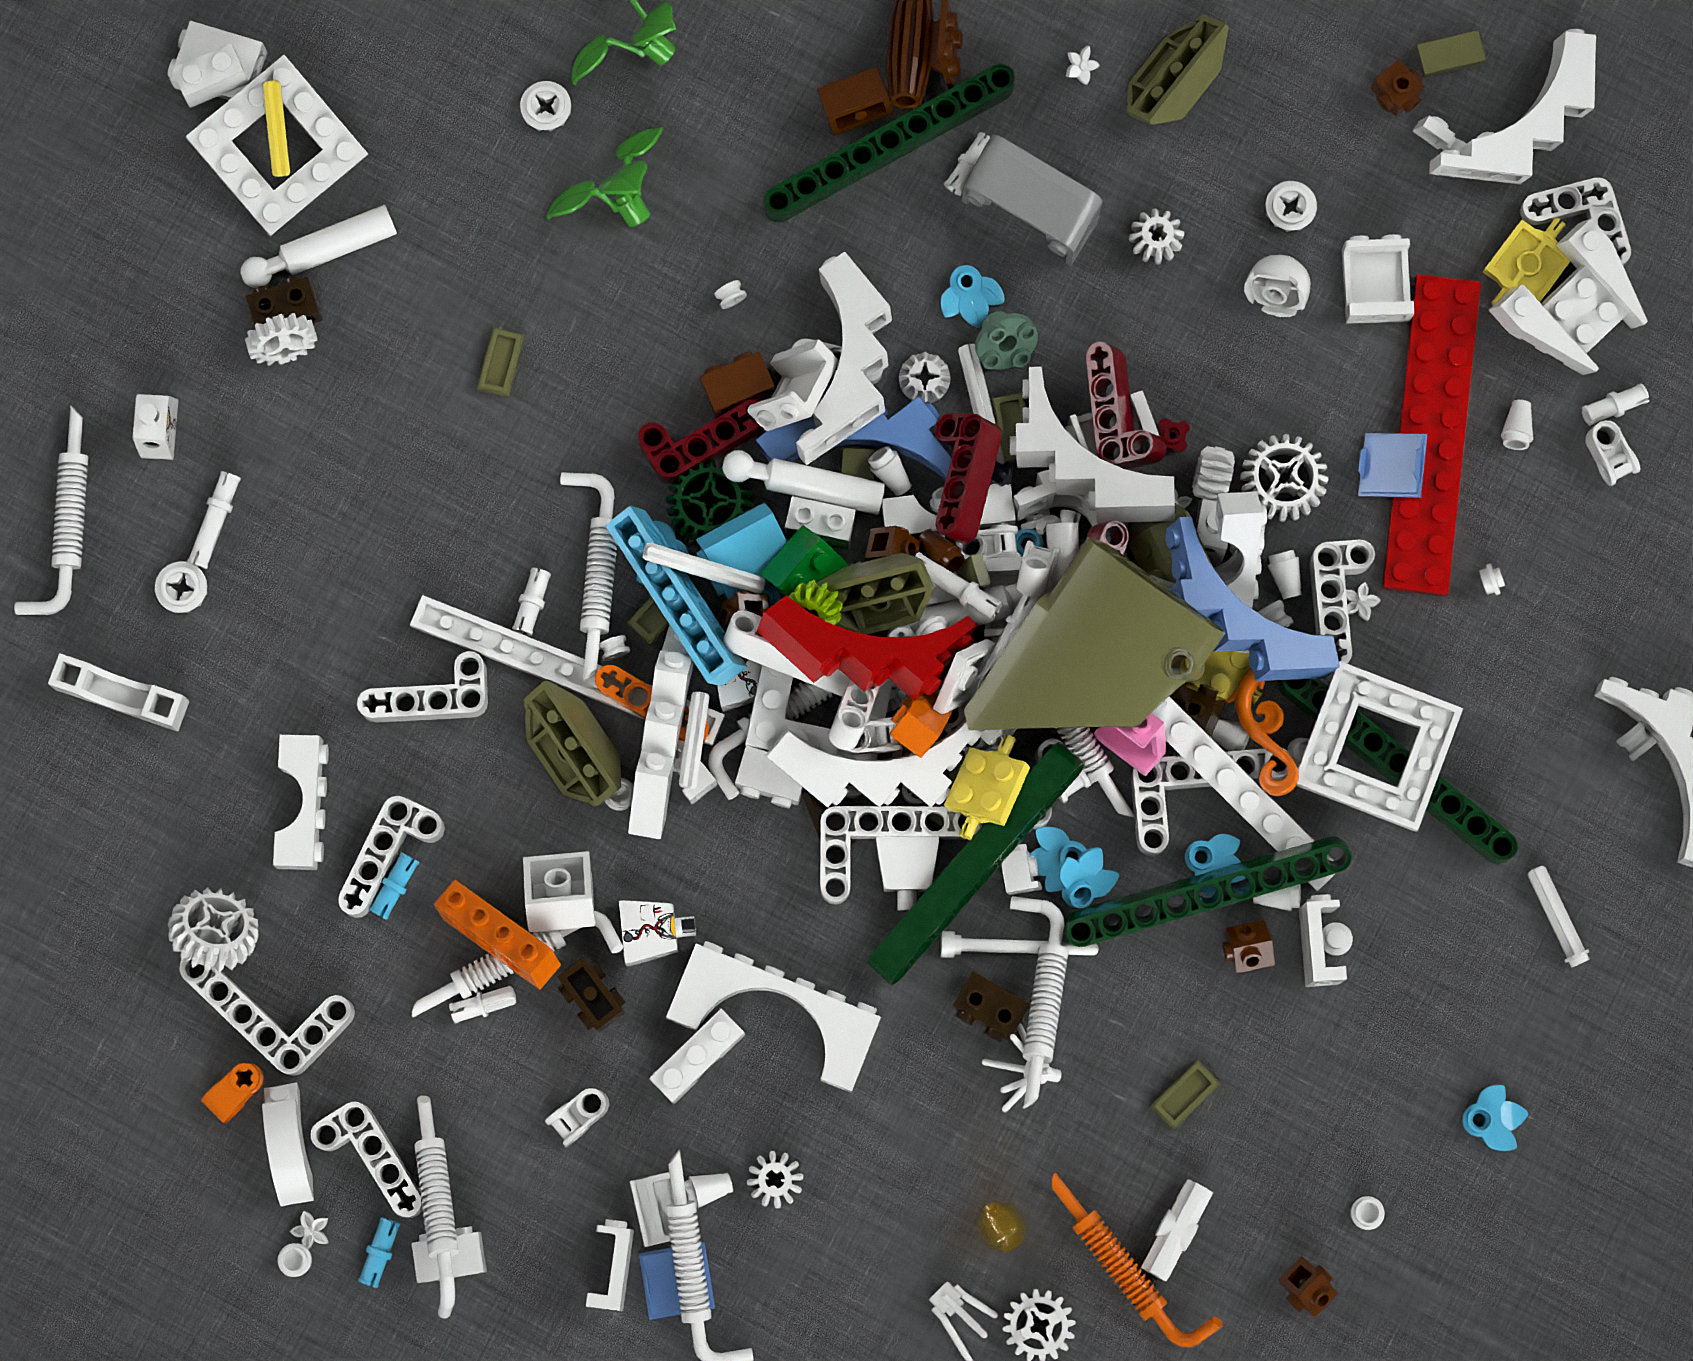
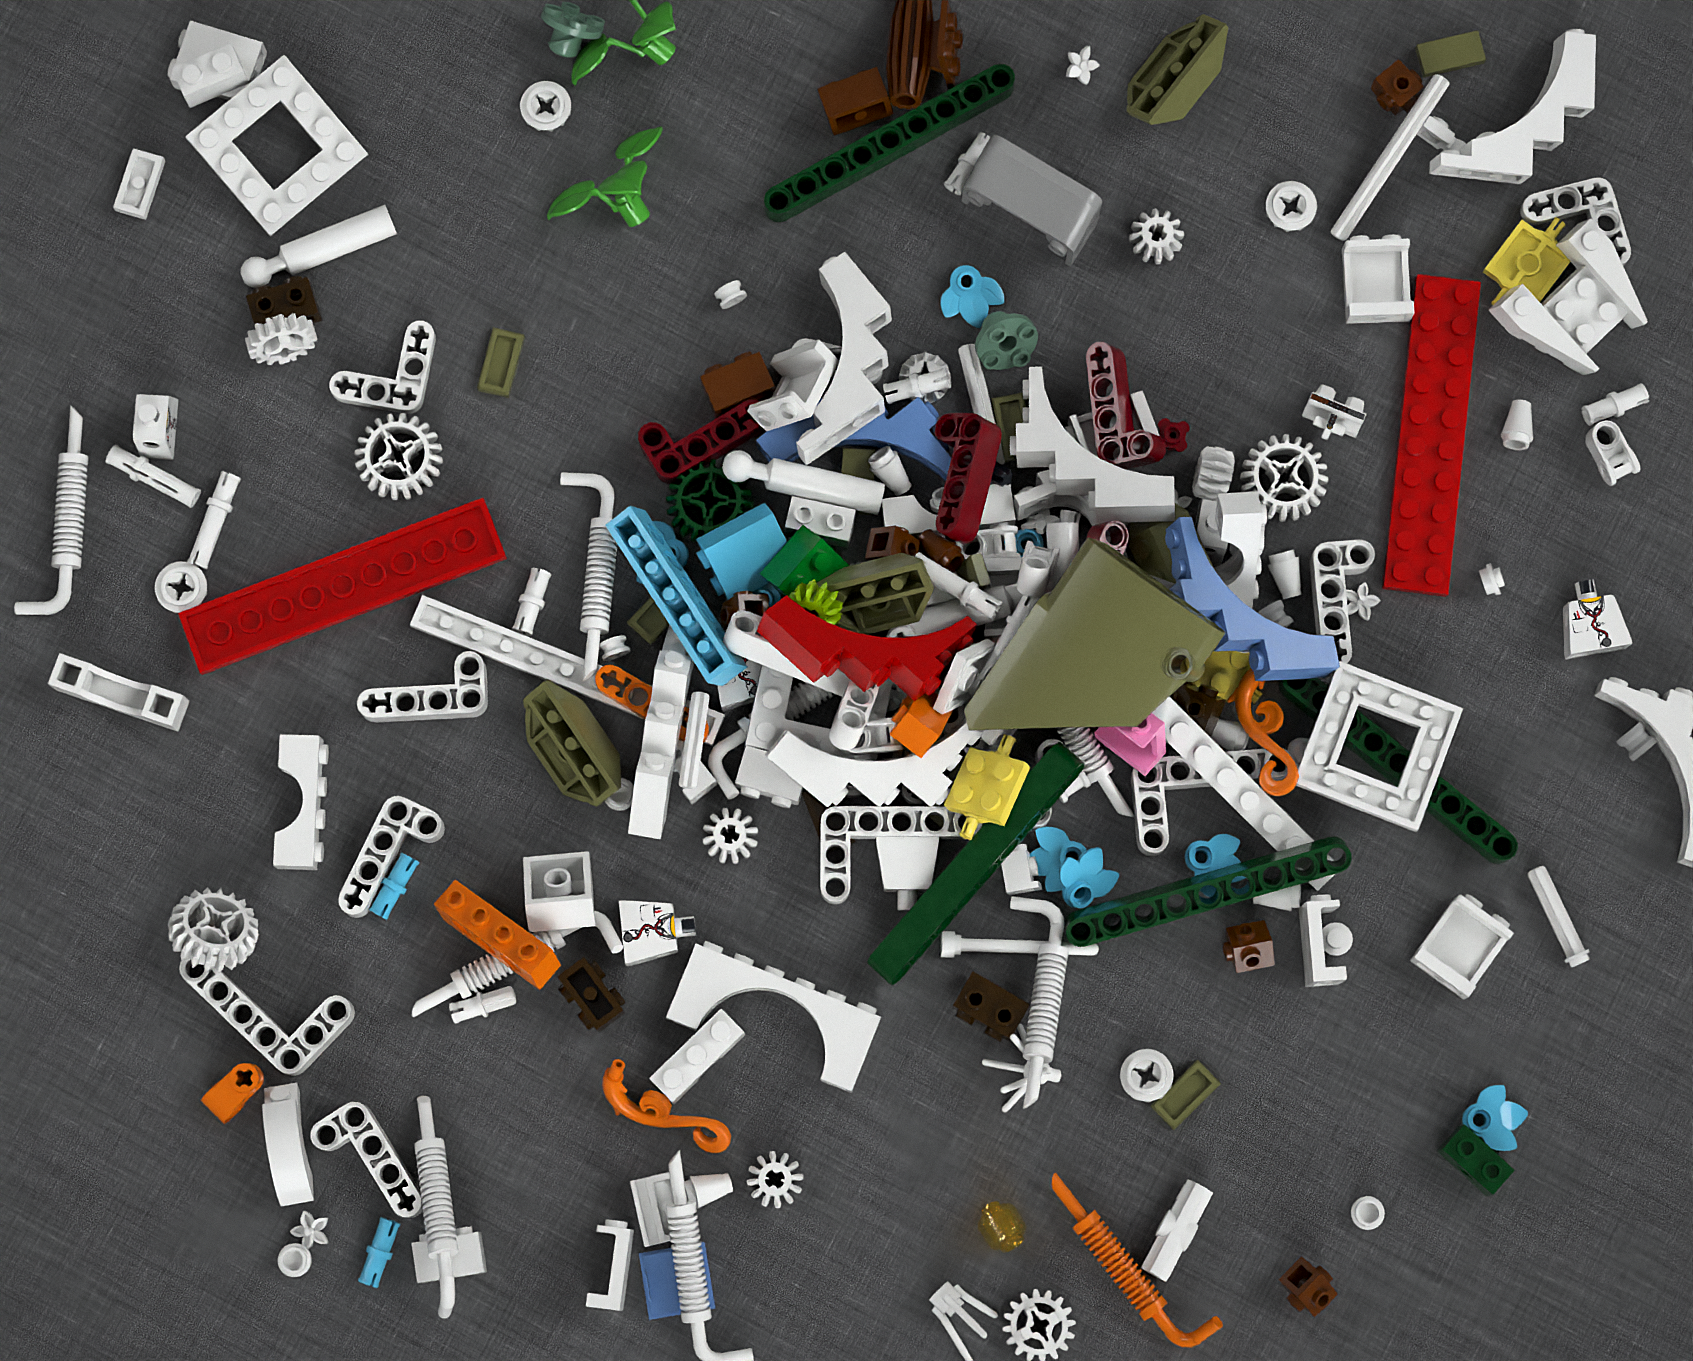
(139, 184): none -> white plate
(142, 470): none -> white pin
(276, 128): light yellow axle -> none
(342, 586): none -> red plate
(404, 381): none -> white beam
(408, 449): none -> white gear
(570, 27): none -> sand green plate
(577, 1116): white piece -> none
(660, 1115): none -> orange plant
(703, 568): white axle -> none
(740, 831): none -> white gear
(917, 385): none -> white pin
(931, 624): white plate -> none
(1142, 1061): none -> white gear
(1279, 285): white cylinder -> none
(1333, 415): none -> white hips
(1390, 157): none -> white axle
(1392, 465): medium blue piece -> none
(1462, 945): none -> white panel
(1475, 1160): none -> dark green brick
(1593, 623): none -> white torso

